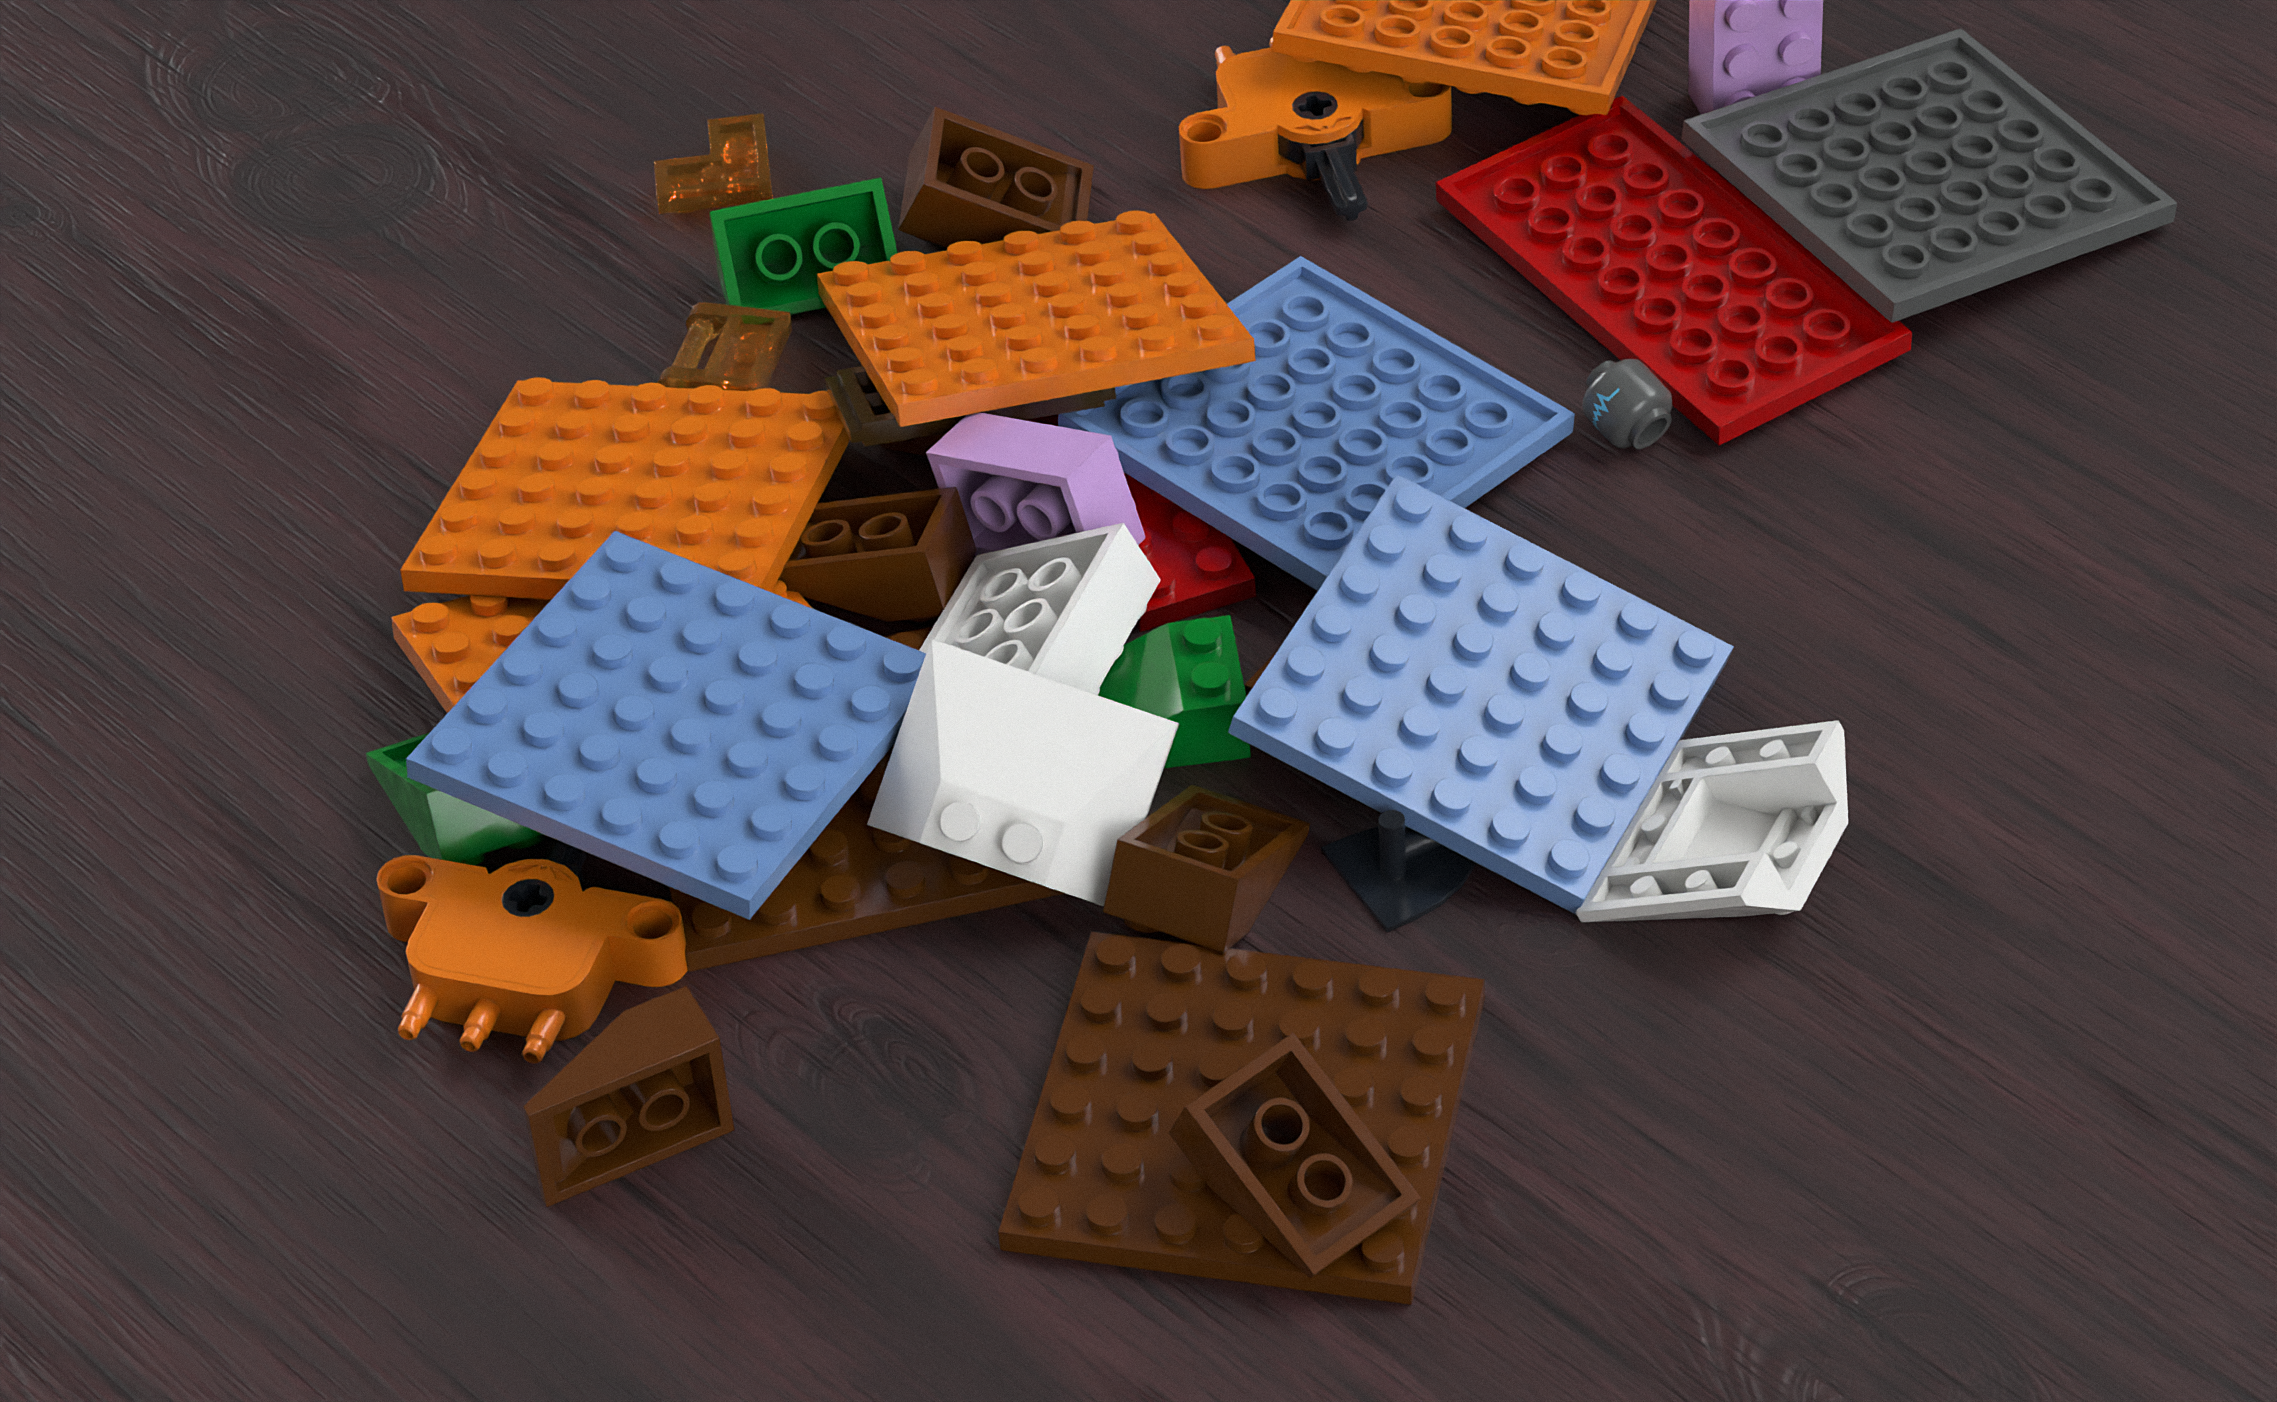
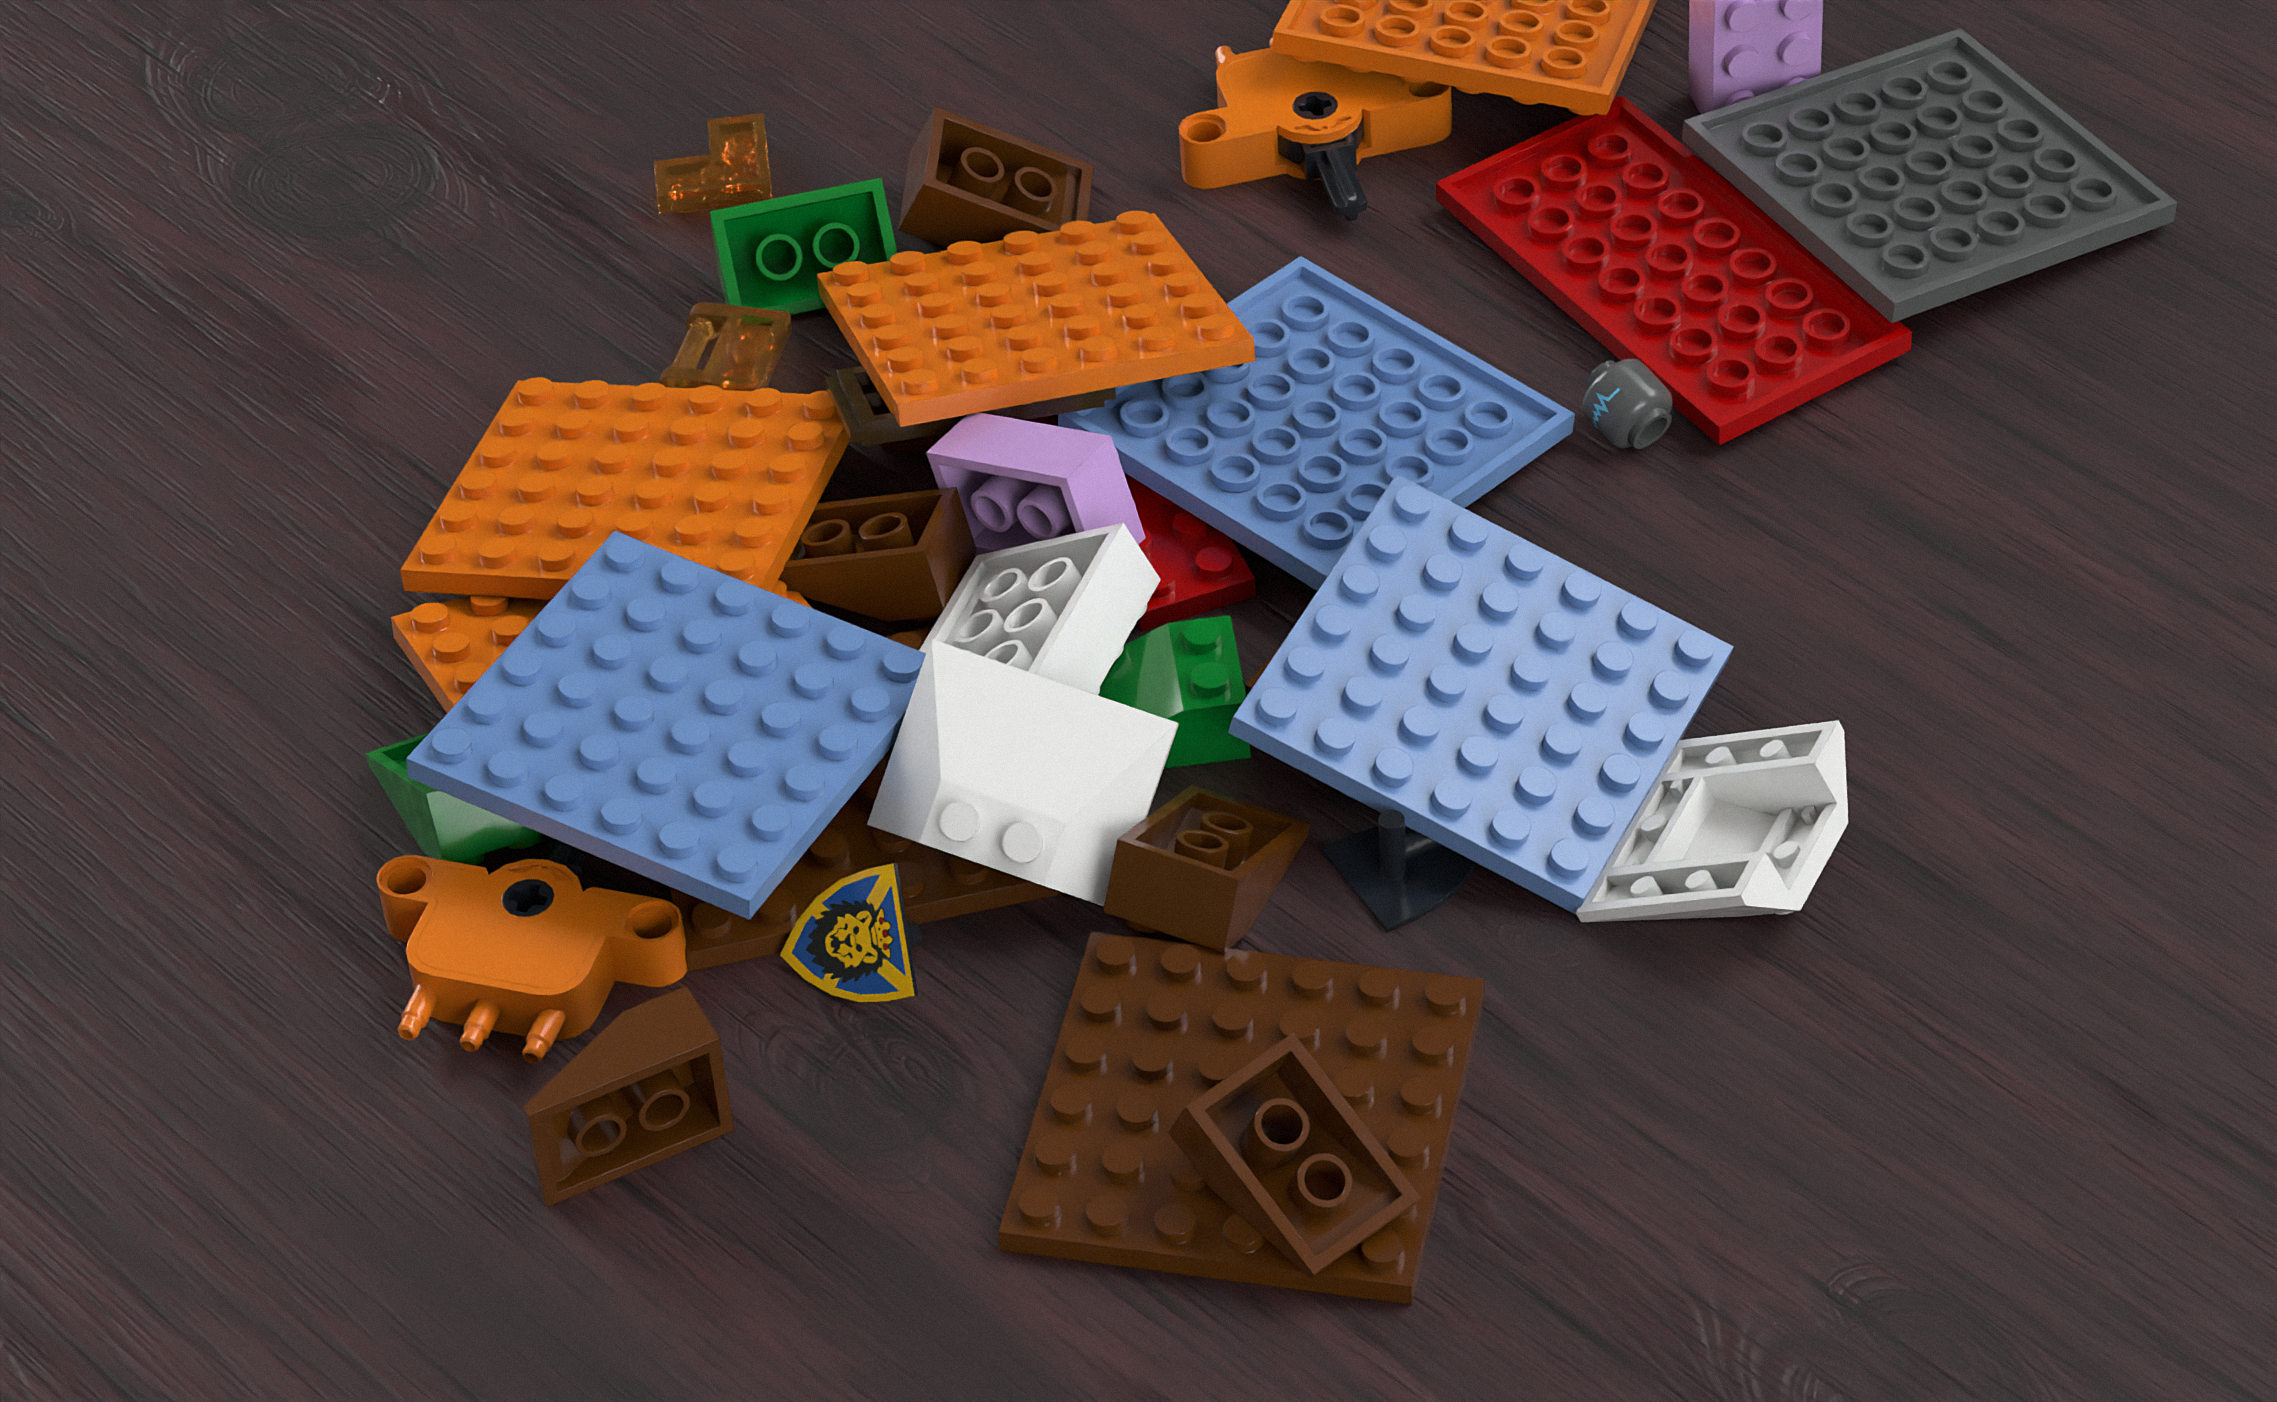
(857, 939): none -> shield

